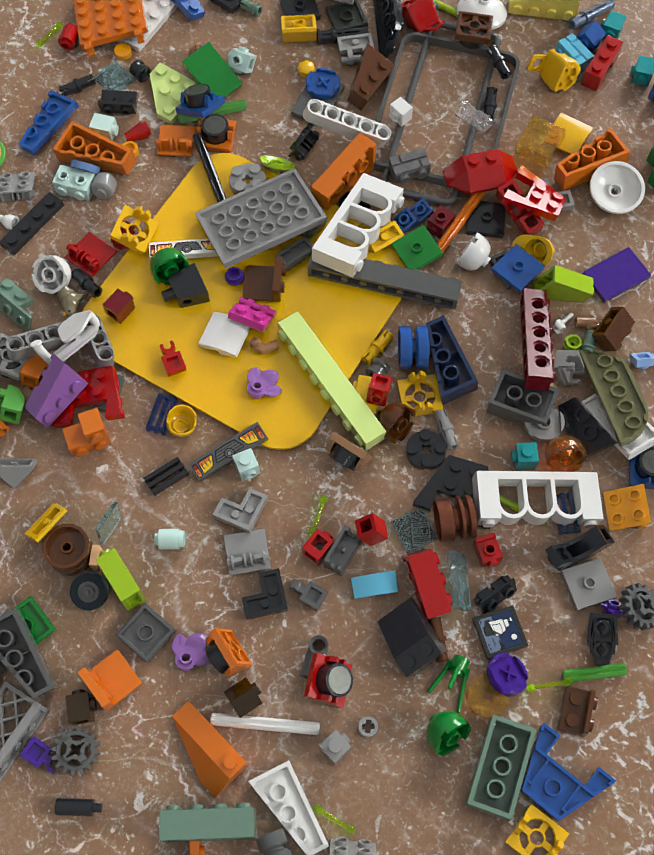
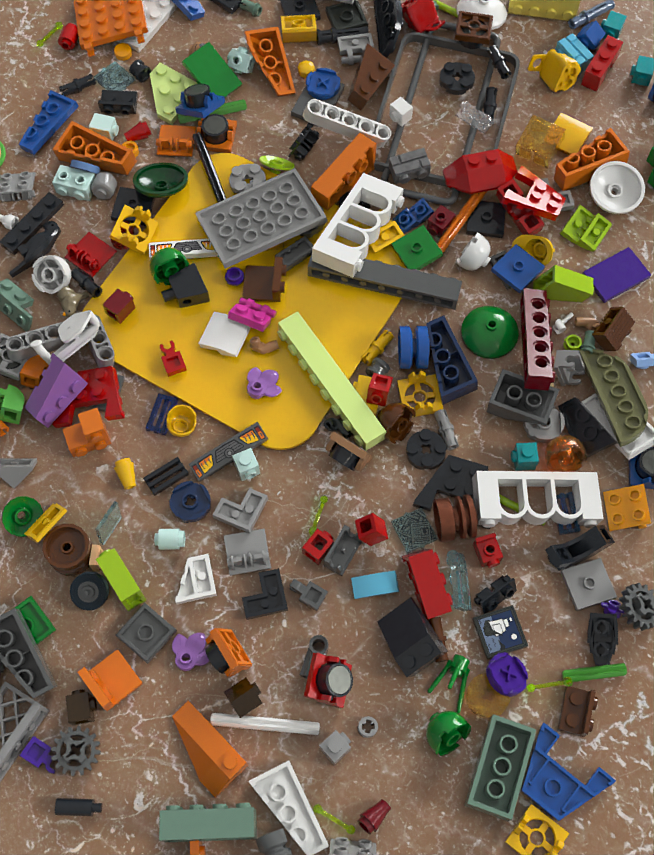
(18, 526): none -> green dish
(37, 247): none -> black animal
(125, 471): none -> yellow cone
(131, 198): none -> black plate
(160, 180): none -> dark green dish
(186, 512): none -> dark blue plate
(197, 580): none -> white wing
(270, 55): none -> orange wedge
(335, 424): none -> black arm
(374, 816): none -> dark red cone
(460, 70): none -> black plate
(486, 340): none -> green dish
(585, 228): none -> lime slope

